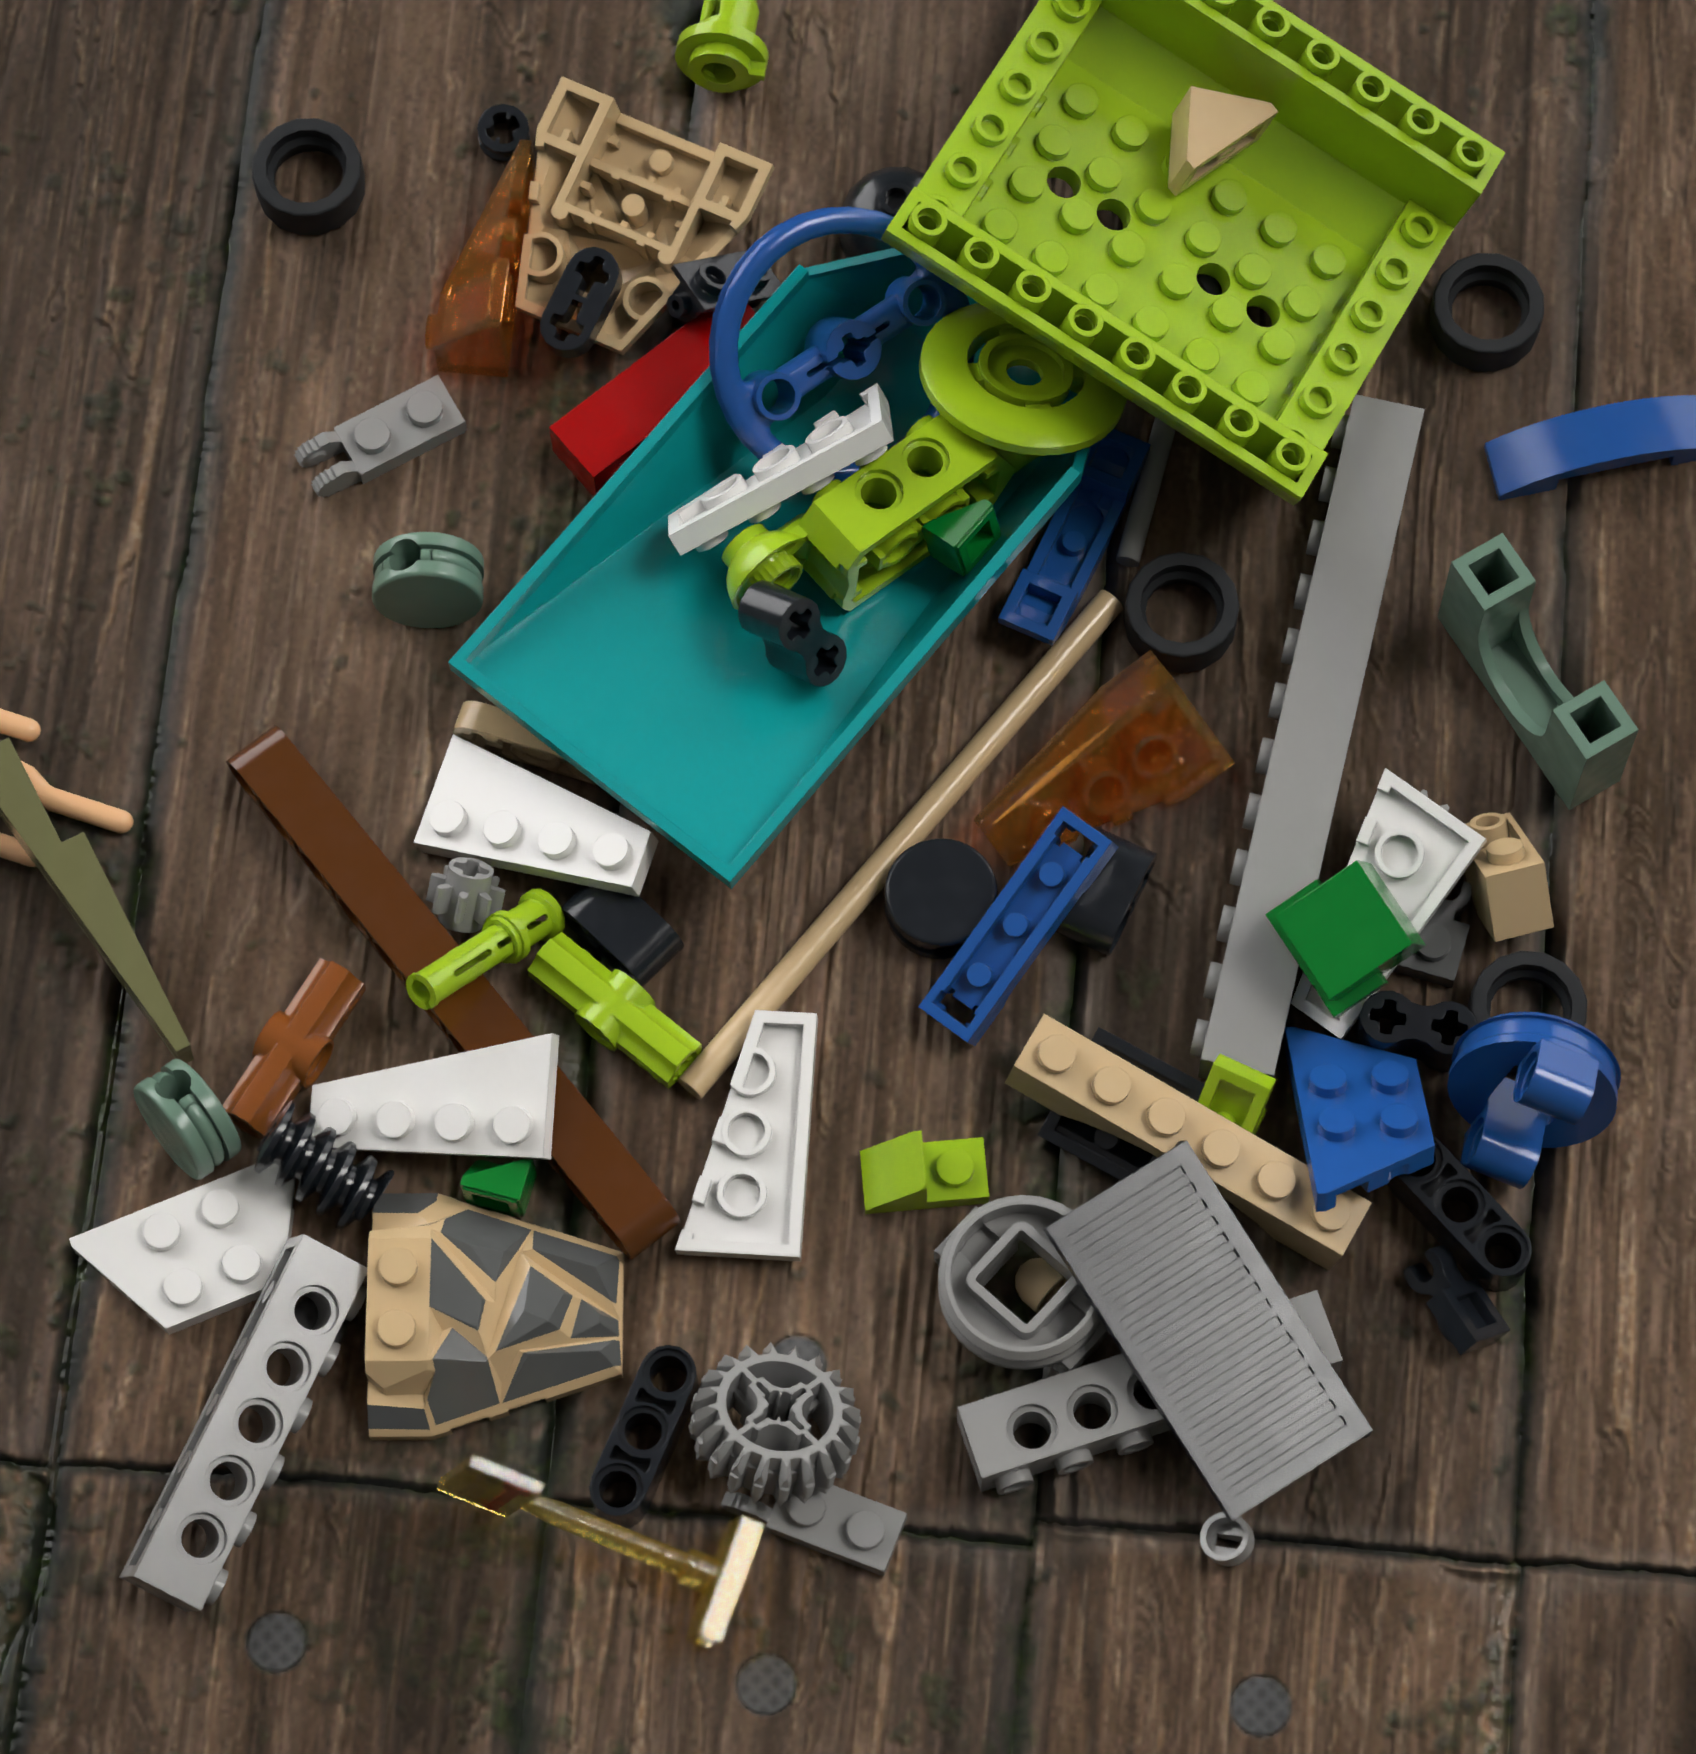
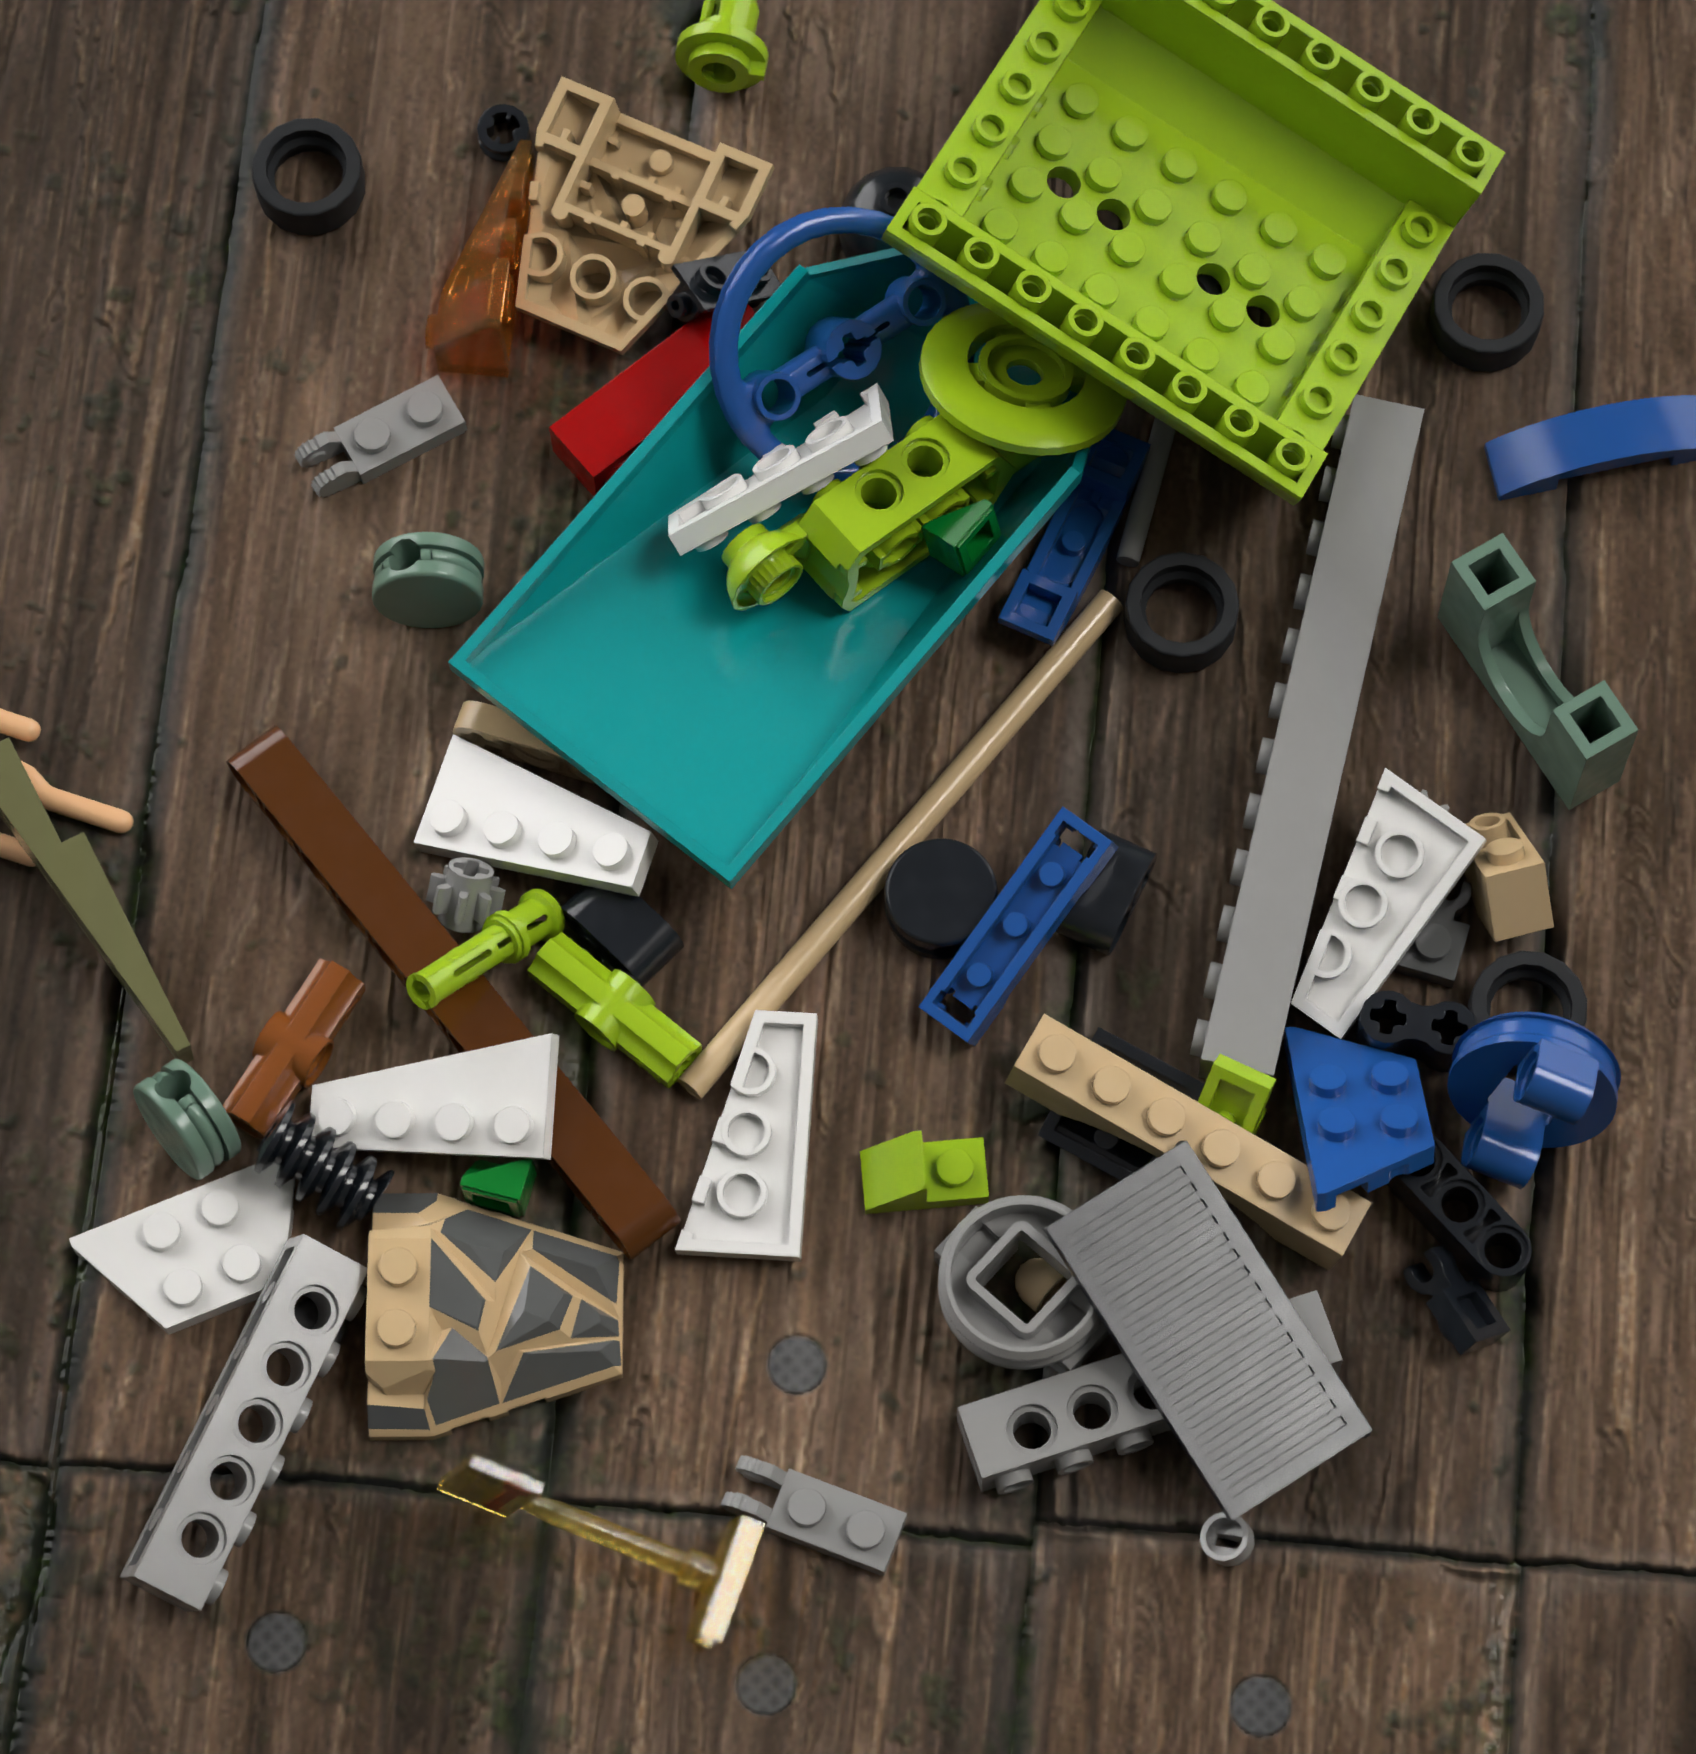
(593, 308): black beam -> none
(644, 1406): black beam -> none
(775, 1445): light grey gear -> none
(792, 633): black axle -> none
(1114, 757): clear orange wedge -> none
(1211, 130): tan slope -> none
(1346, 934): green plate -> none

